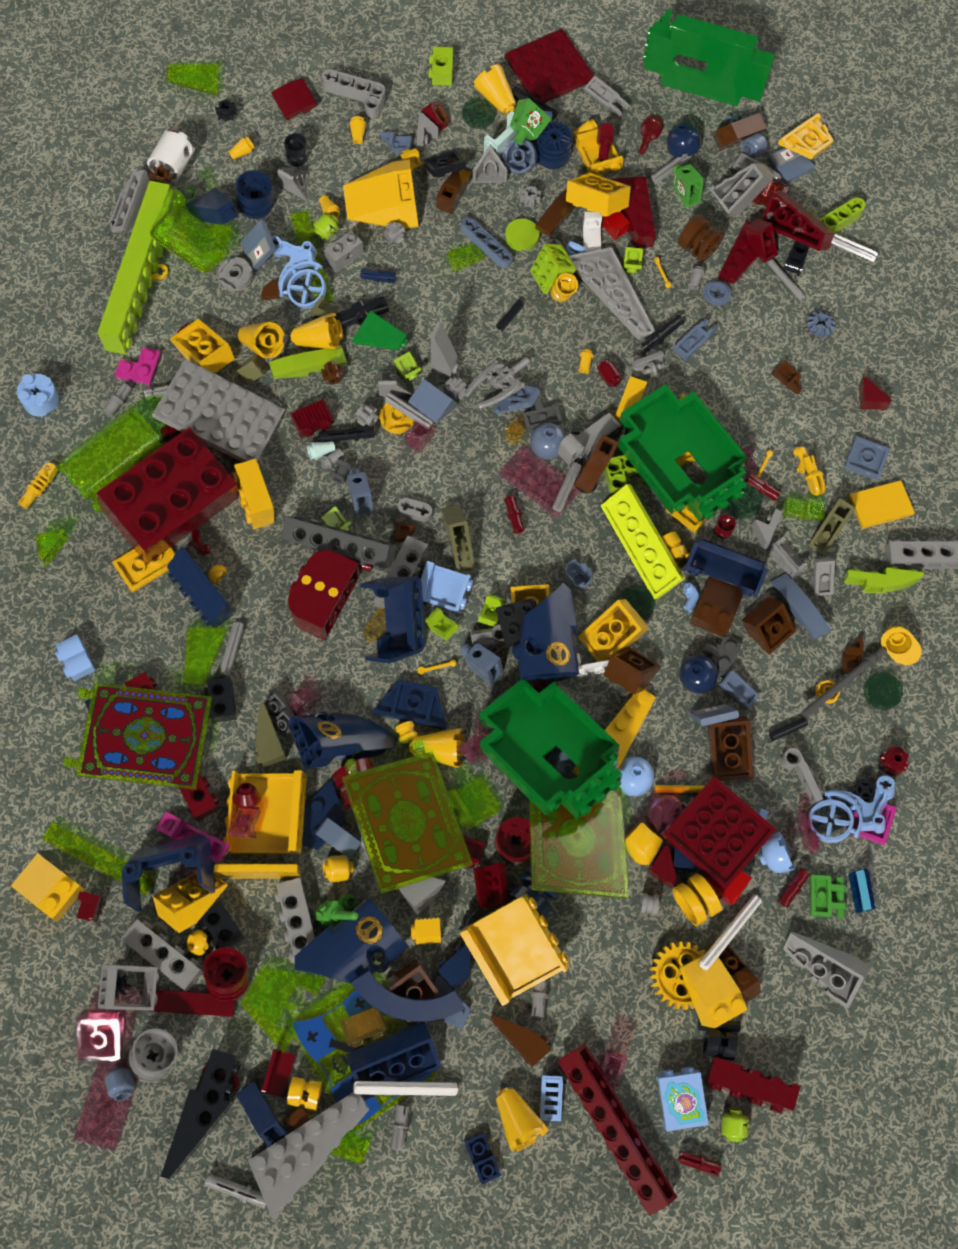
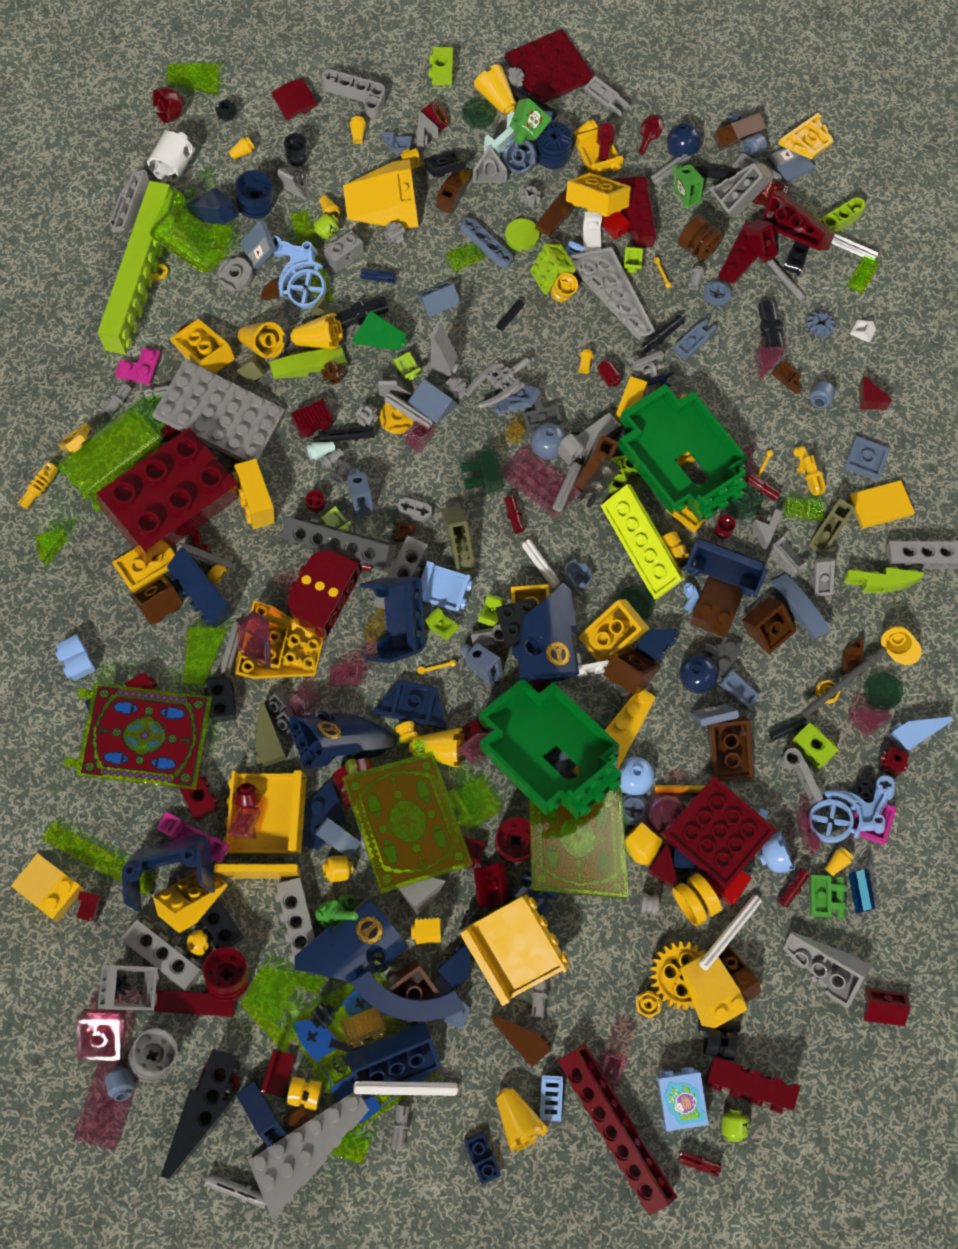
(37, 394): light blue brick -> none
(74, 440): none -> yellow wing
(157, 600): none -> reddish brown slope
(161, 172): reddish brown gear -> none
(168, 101): none -> dark red cylinder
(204, 556): none -> light grey axle
(255, 638): none -> clear pink slope
(292, 648): none -> yellow wedge
(315, 496): none -> dark red wheel
(323, 1015): none -> black gear
(346, 674): none -> clear pink slope
(439, 298): none -> sand blue panel
(471, 729): none -> dark red tile
(489, 469): none -> clear green brick
(514, 77): none -> light grey gear
(540, 563): none -> white axle
(600, 480): none -> clear smoke hinge
(640, 805): none -> sand blue gear
(643, 1008): none -> yellow plate
(655, 643): none -> dark blue slope
(661, 379): none -> dark blue bar
(715, 173): none -> black pin
(732, 61): green panel -> none
(767, 358): none -> clear pink slope
(770, 324): none -> black piece
(817, 757): none -> lime brick
(822, 394): none -> sand blue head
(838, 861): none -> yellow cone
(863, 275): none -> clear neon green slope
(863, 330): none -> white slope
(868, 721): none -> clear pink slope
(886, 1007): none -> dark red panel
(915, 732): none -> light blue slope

